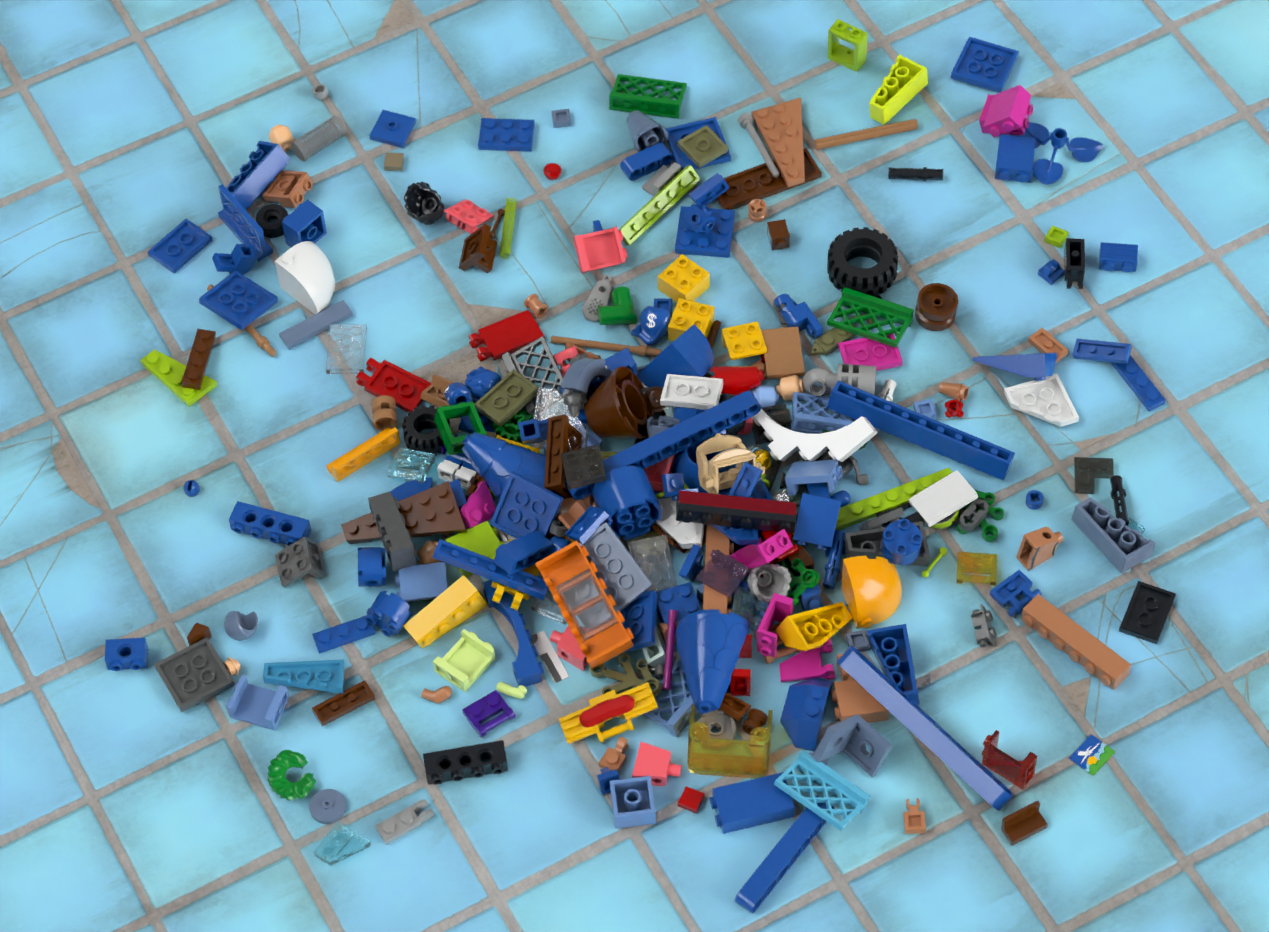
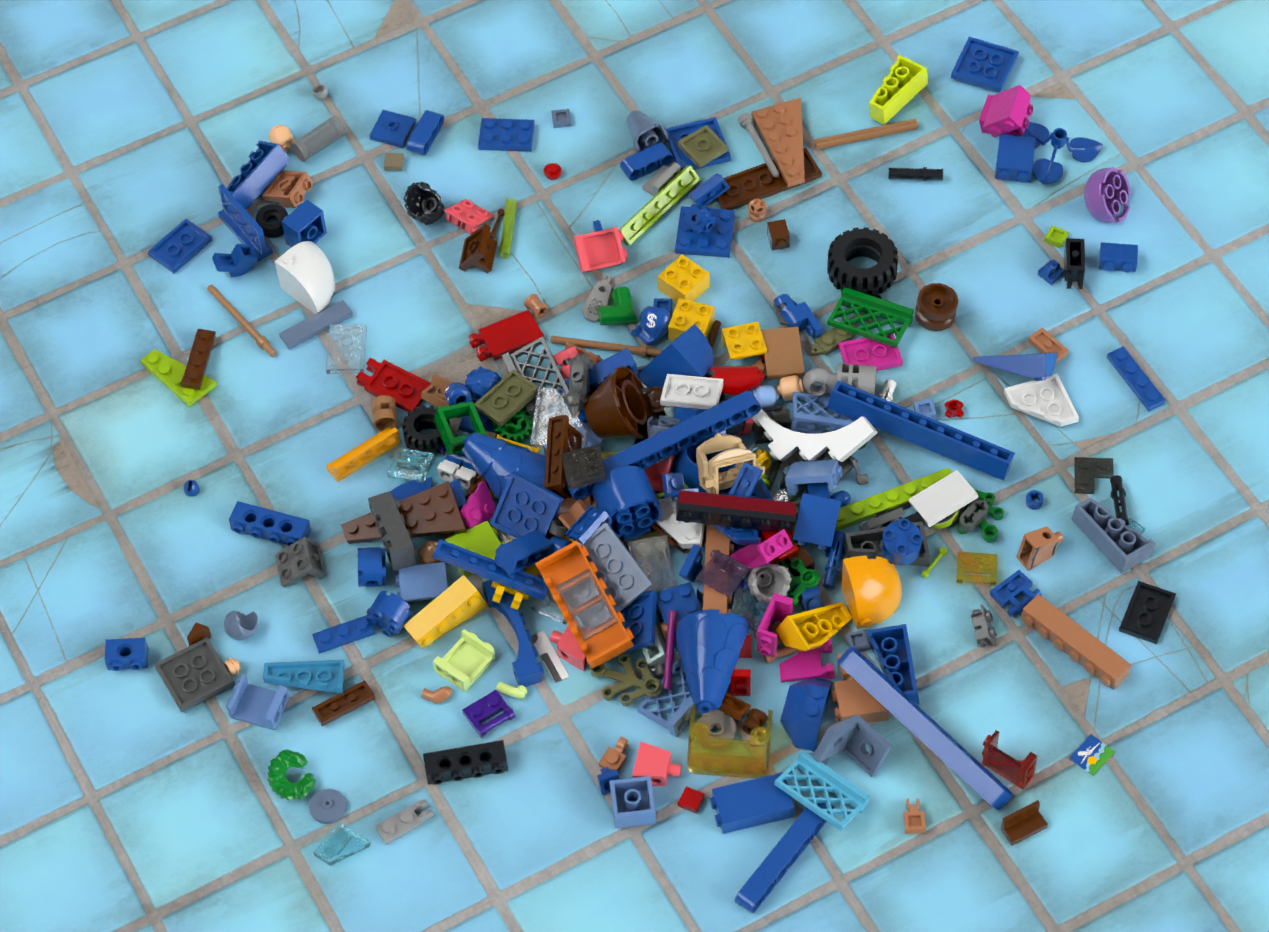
(238, 300): blue plate -> none
(425, 132): none -> blue beam
(533, 431): blue brick -> none
(582, 372): sand blue arch -> none
(605, 707): yellow piece -> none
(647, 103): green fence -> none
(843, 55): lime window -> none
(954, 390): nougat cone -> none
(1102, 351): blue plate -> none
(1105, 193): none -> medium lavender cylinder

